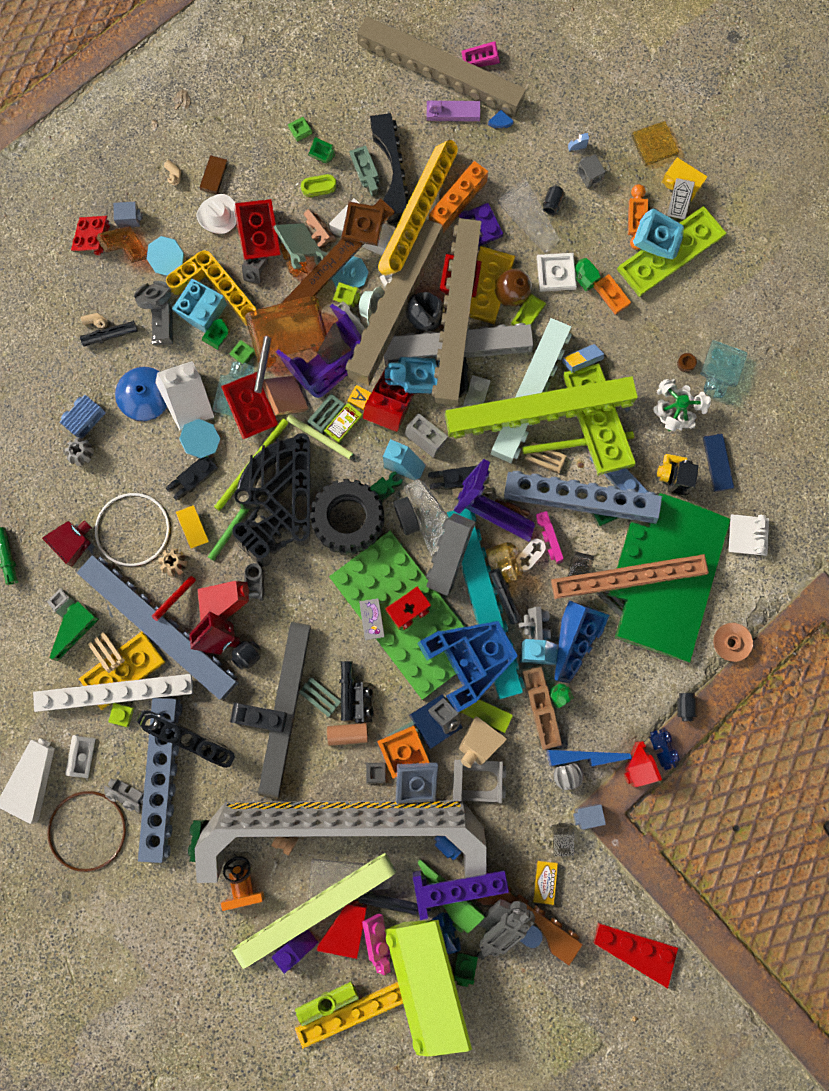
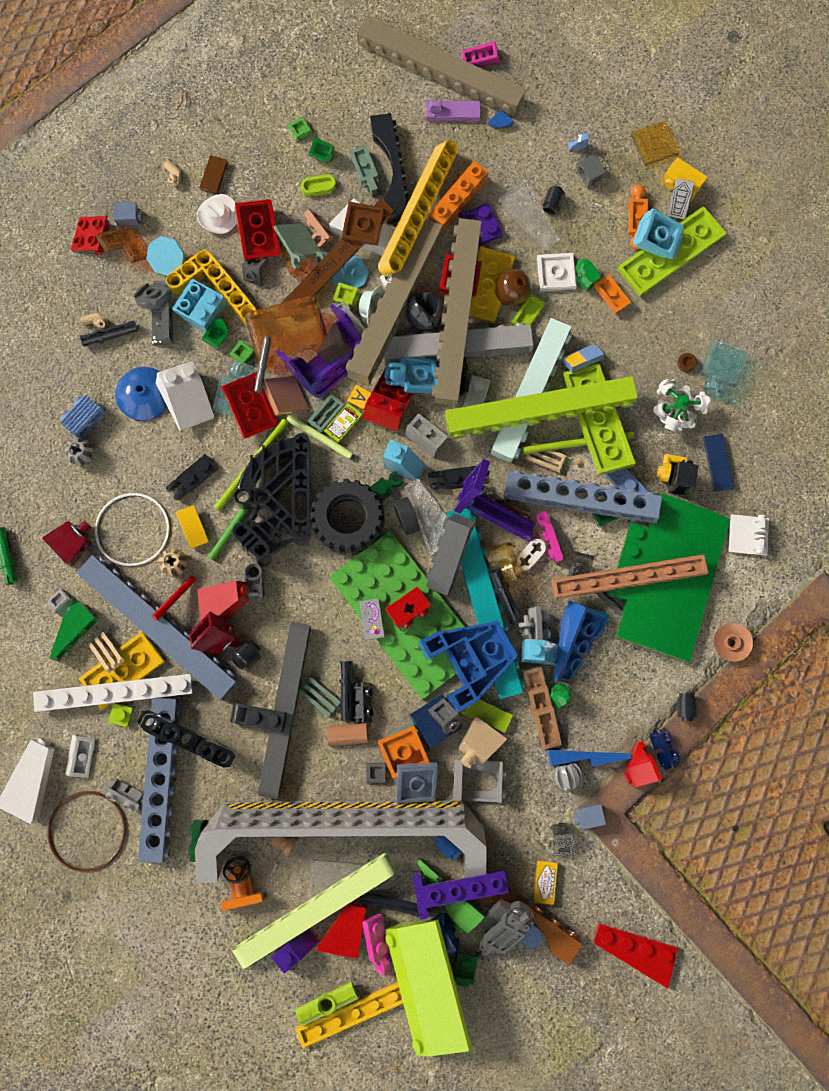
(199, 438): medium azure piece -> none

